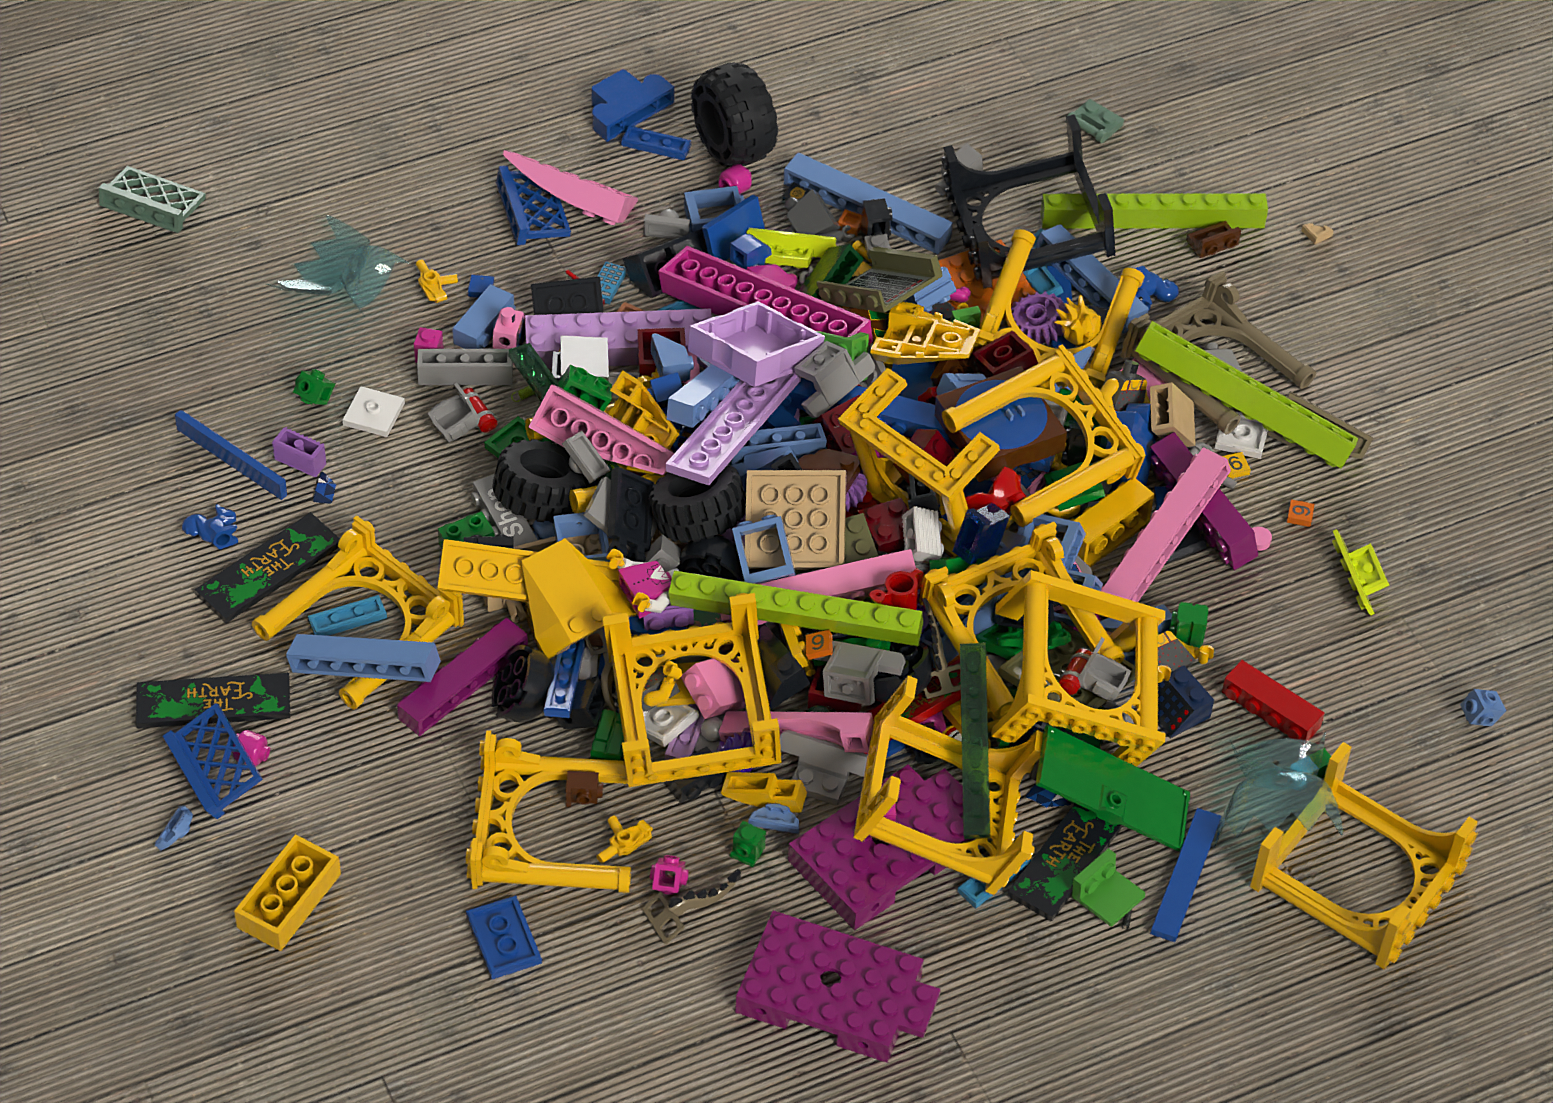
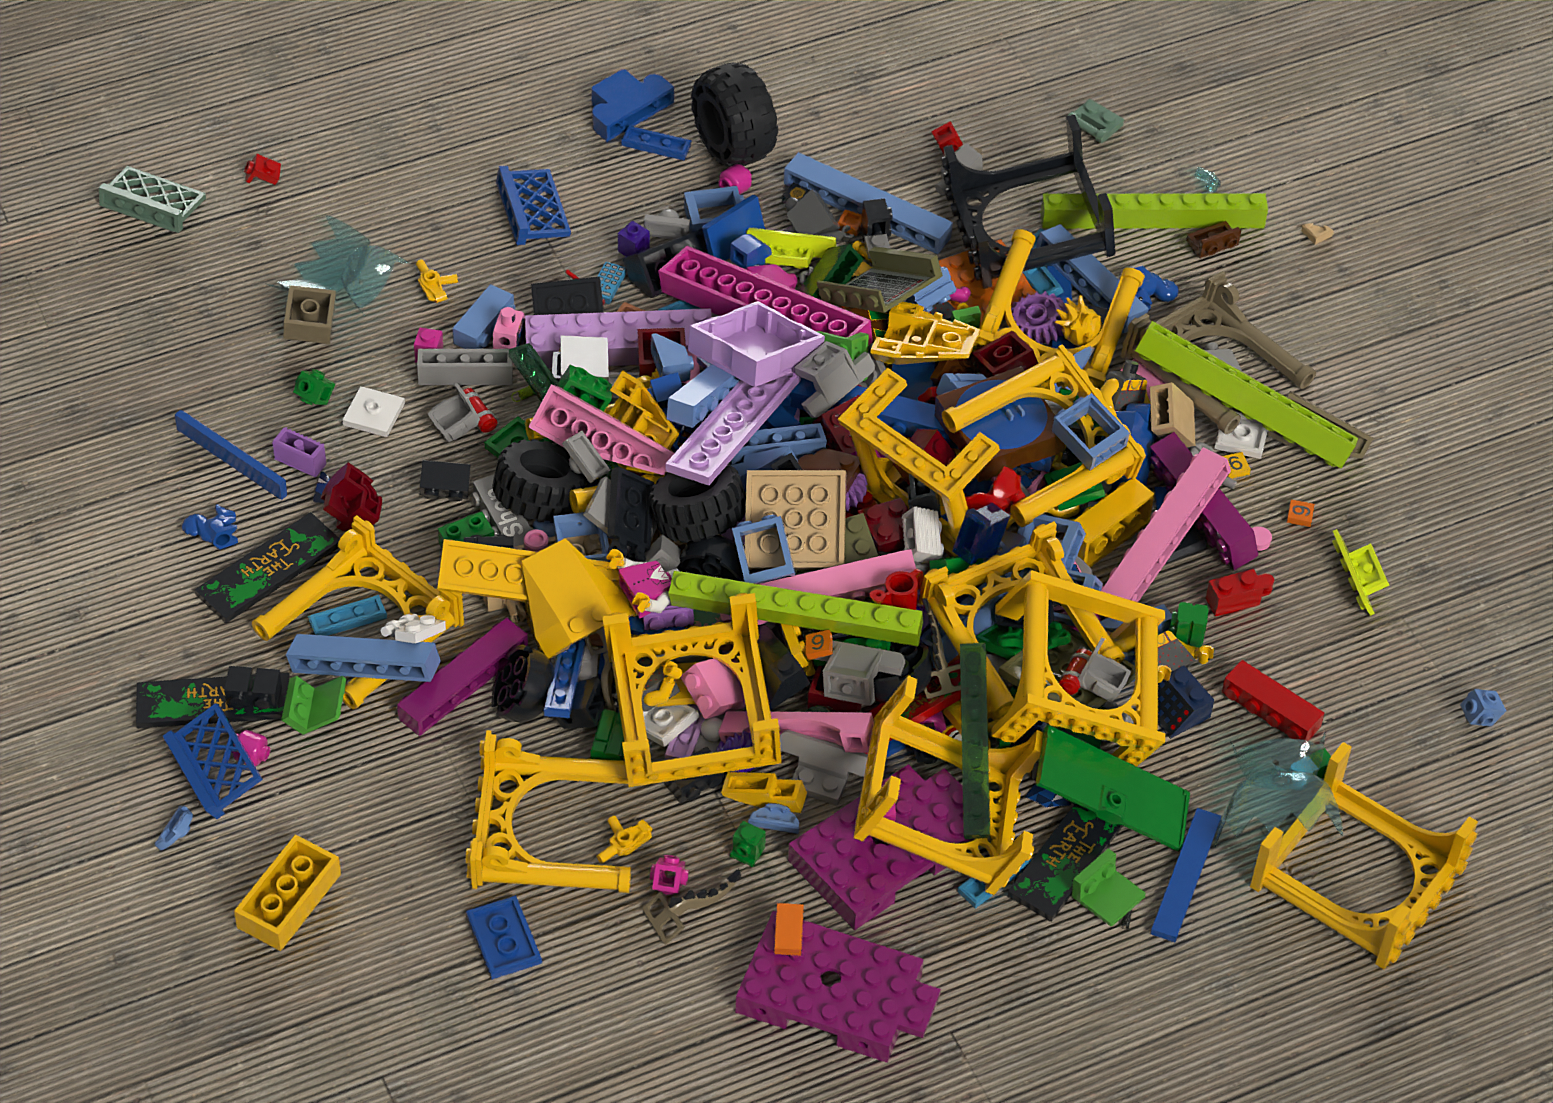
(243, 691): none -> black piece
(262, 168): none -> red bracket
(309, 314): none -> dark tan brick
(312, 707): none -> bright green bracket
(350, 495): none -> dark red brick
(412, 629): none -> white plate
(445, 480): none -> black brick
(479, 284): blue tile -> none
(535, 540): none -> bright pink tile
(583, 788): reddish brown brick -> none
(584, 194): bright pink wedge -> none
(633, 239): none -> dark purple brick
(789, 929): none -> orange tile
(946, 136): none -> red bracket
(1102, 451): none -> medium blue window
(1210, 177): none -> clear light blue arm
(1238, 591): none -> red brick

